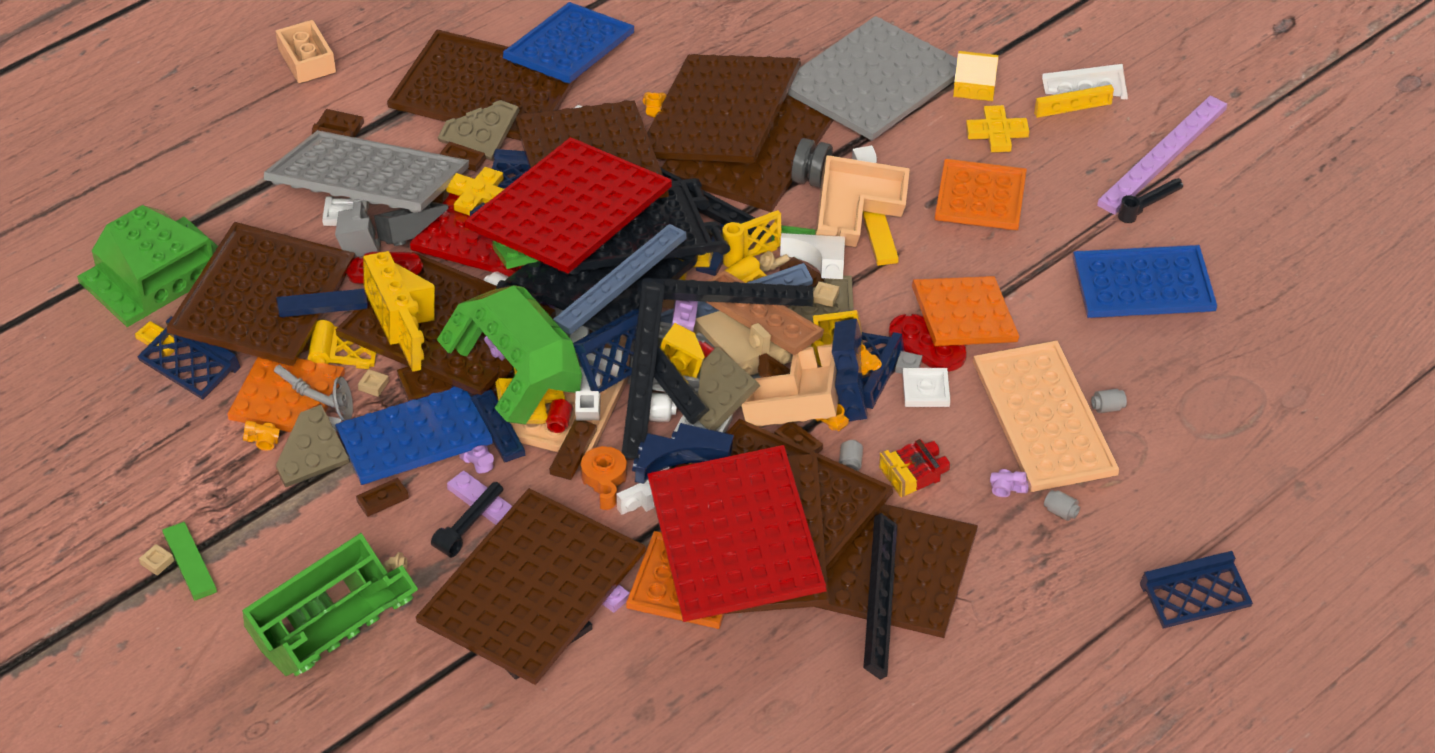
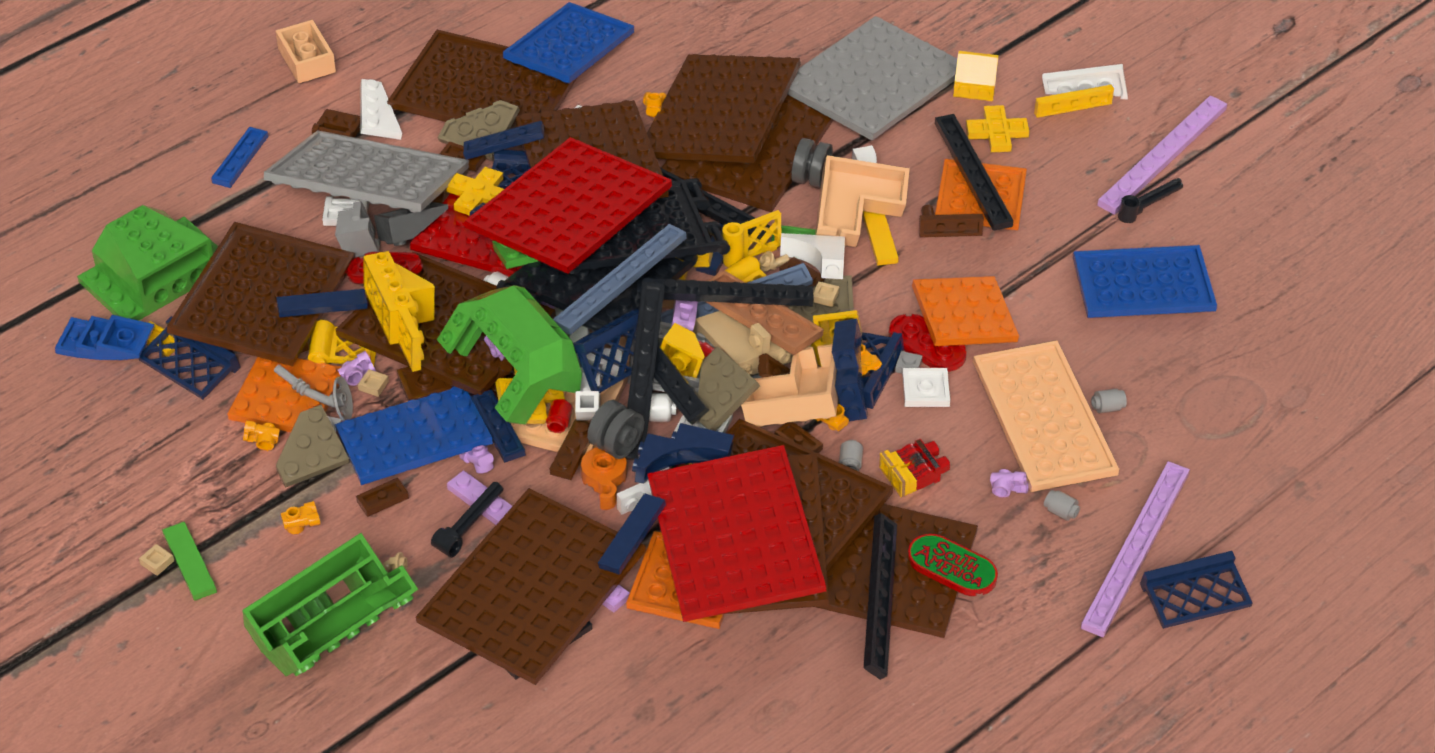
(104, 338): none -> blue slope
(239, 157): none -> blue tile
(296, 518): none -> light orange plate
(354, 370): none -> lavender plate
(375, 114): none -> white wing
(503, 140): none -> dark blue tile
(615, 429): none -> dark grey wheel
(631, 533): none -> dark blue tile
(949, 225): none -> reddish brown piece
(952, 564): none -> tile
(974, 172): none -> black plate
(1135, 550): none -> lavender plate

